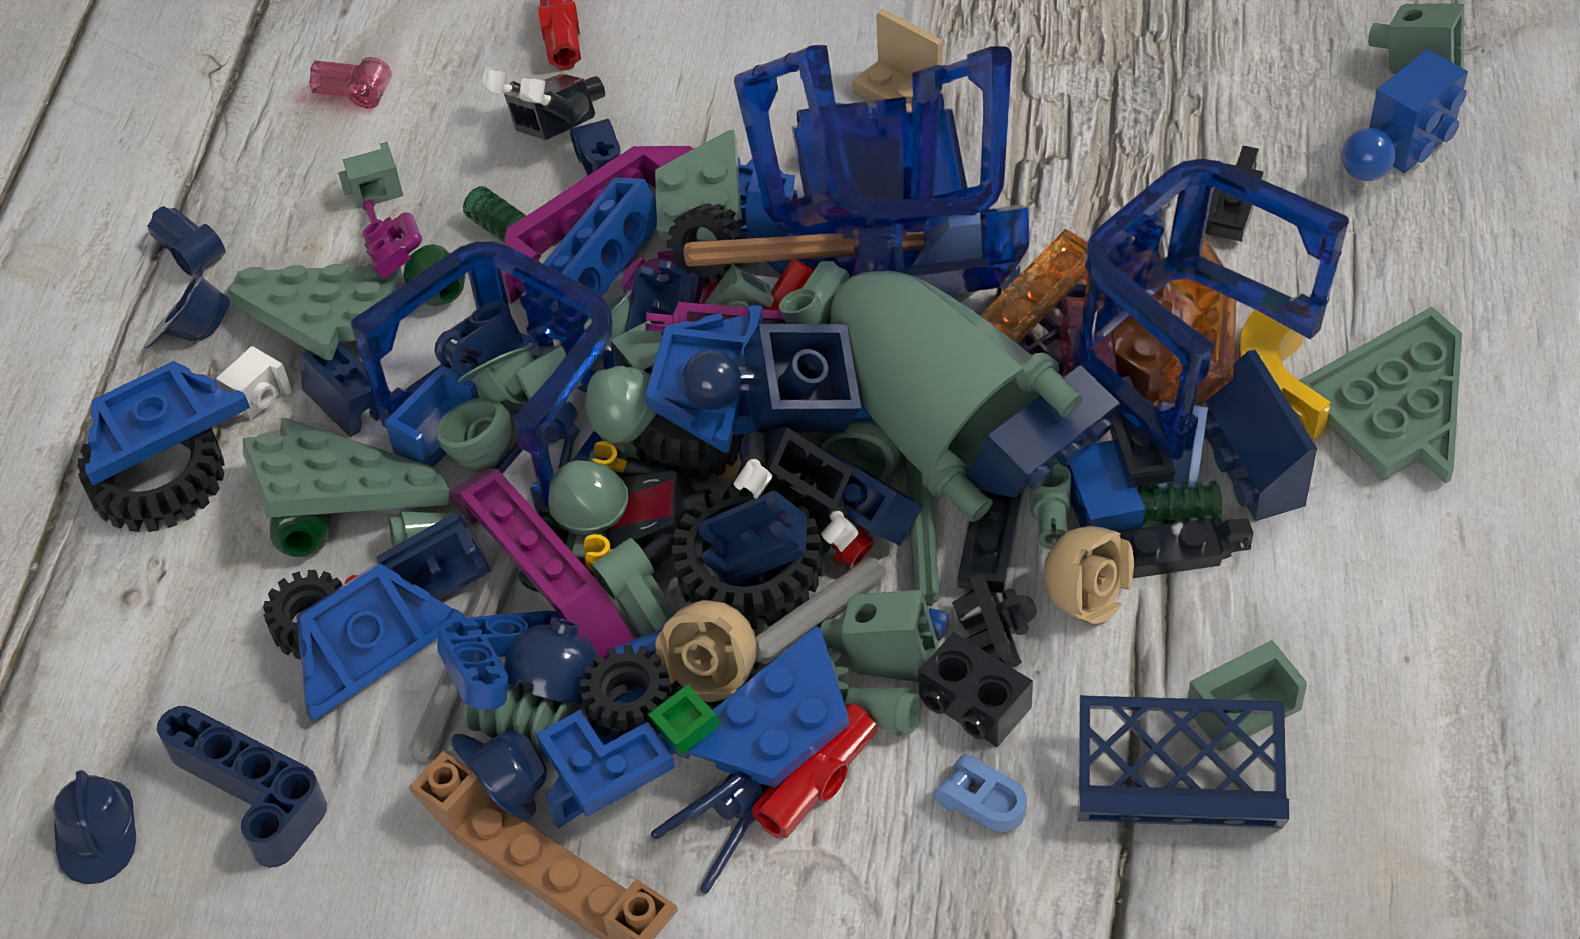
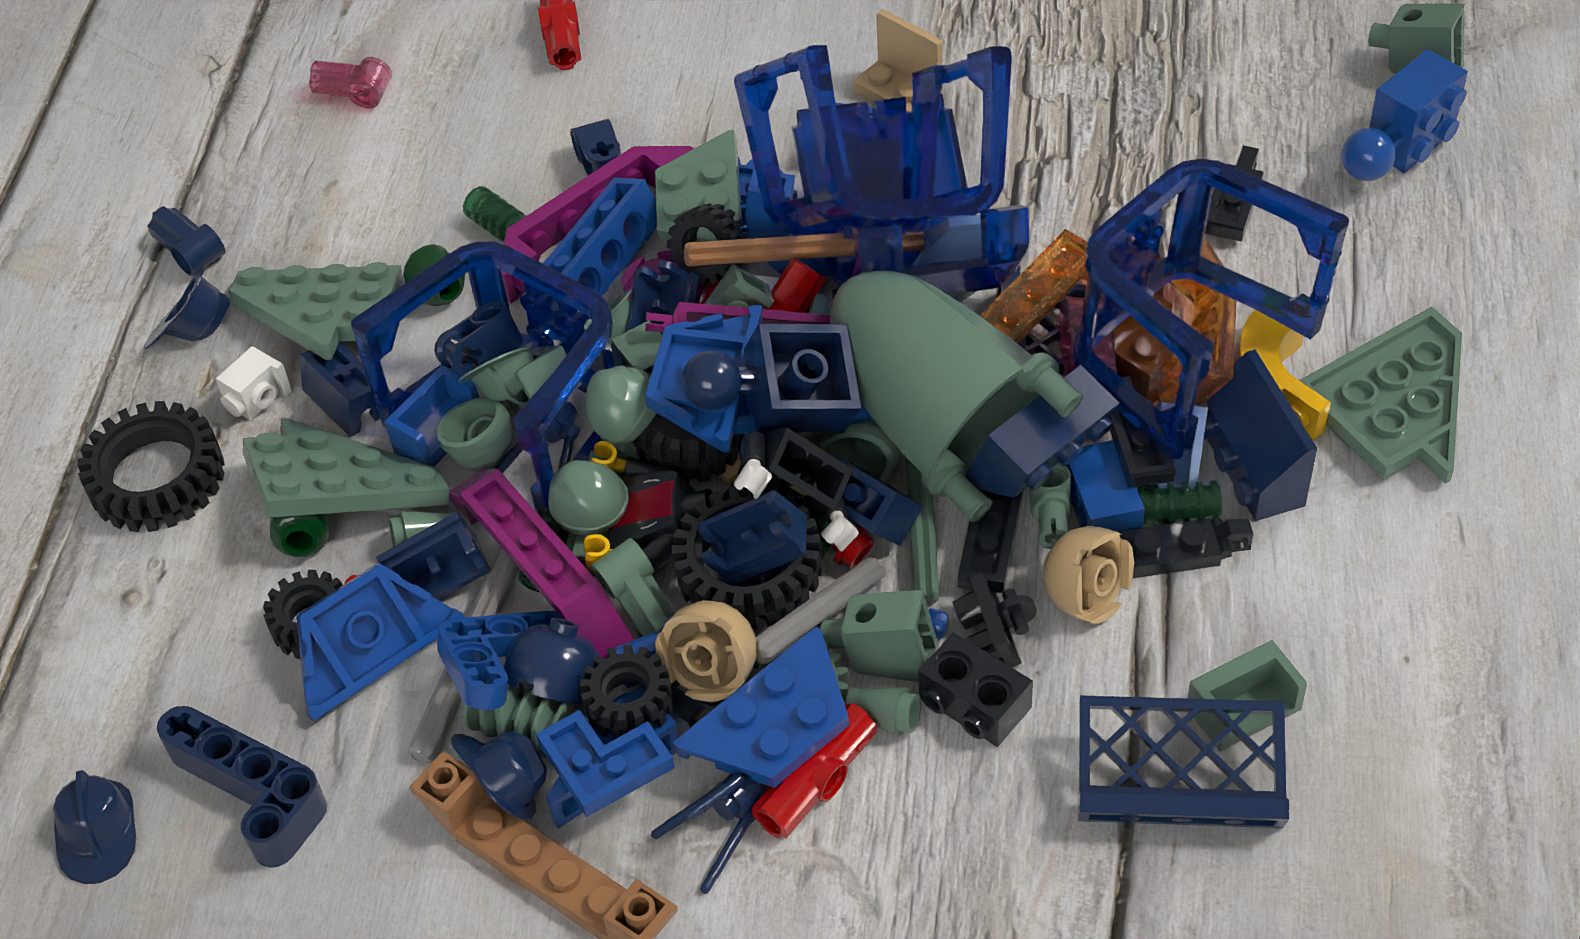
(154, 416): blue wing -> none
(371, 177): sand green brick -> none
(385, 240): magenta piece -> none
(546, 105): black torso -> none
(684, 719): green plate -> none
(814, 300): sand green piece -> none
(996, 805): medium blue plate -> none

